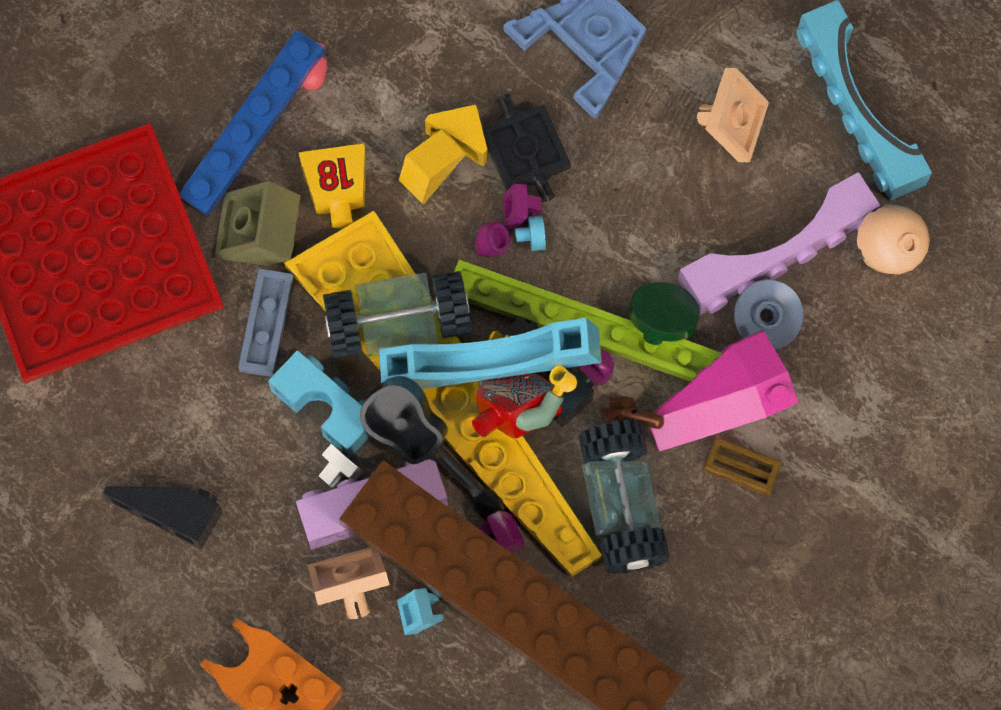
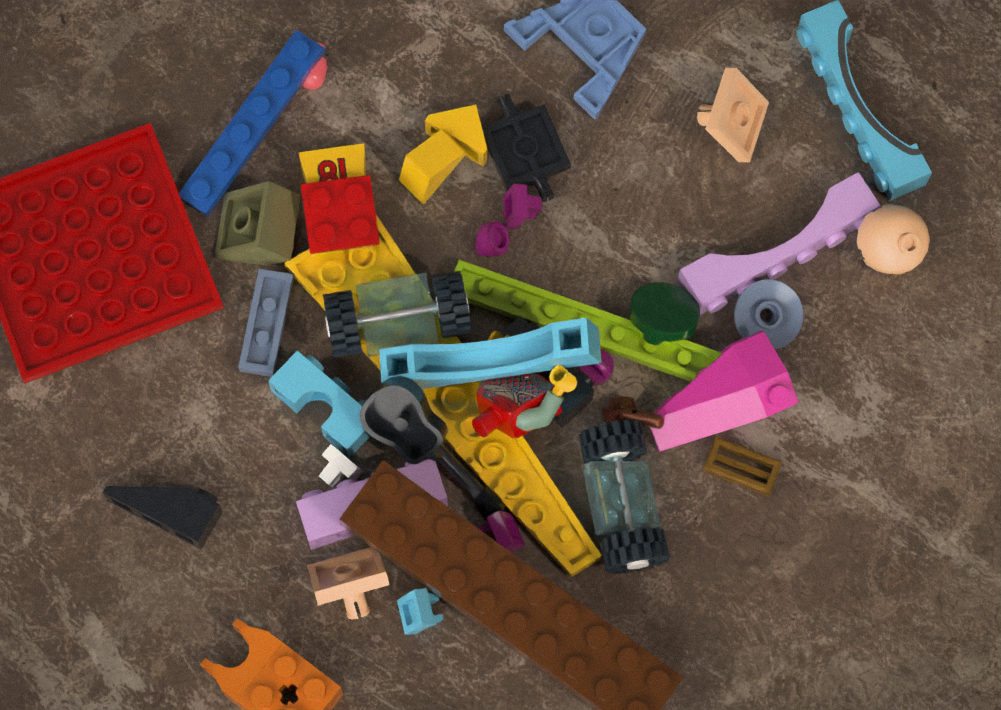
(340, 214): none -> red plate
(534, 233): medium azure tile -> none

